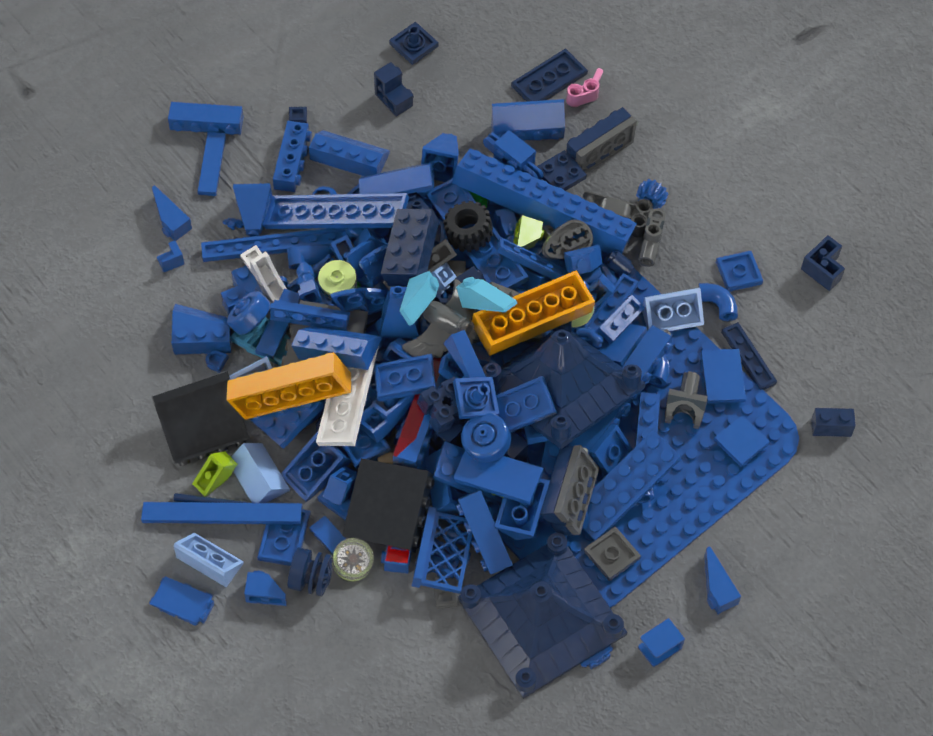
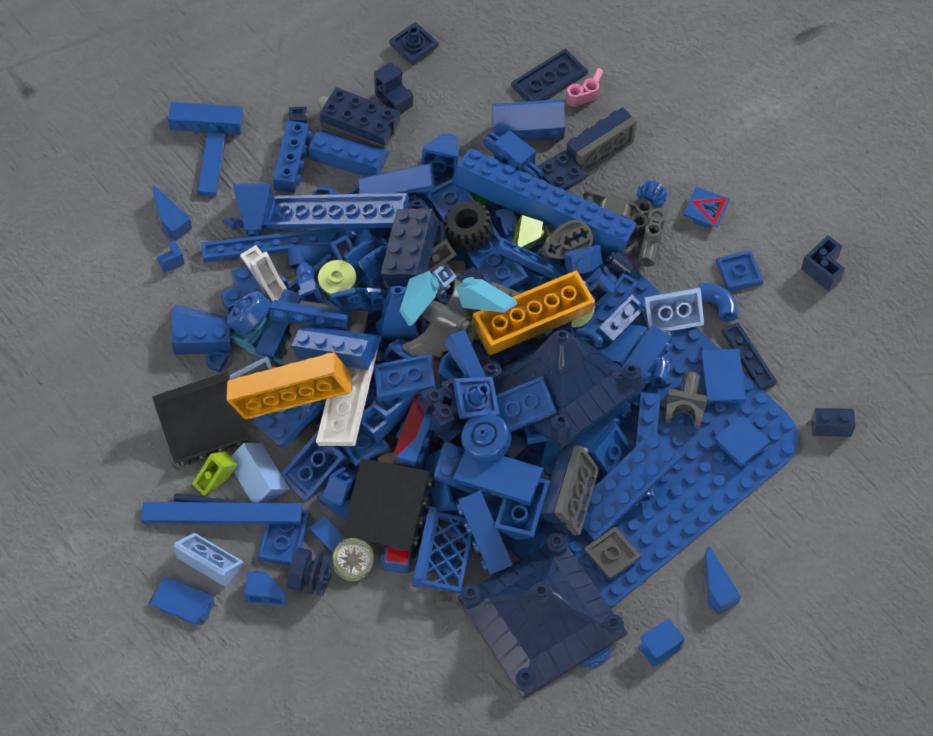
(358, 118): none -> dark blue piece
(706, 207): none -> blue piece

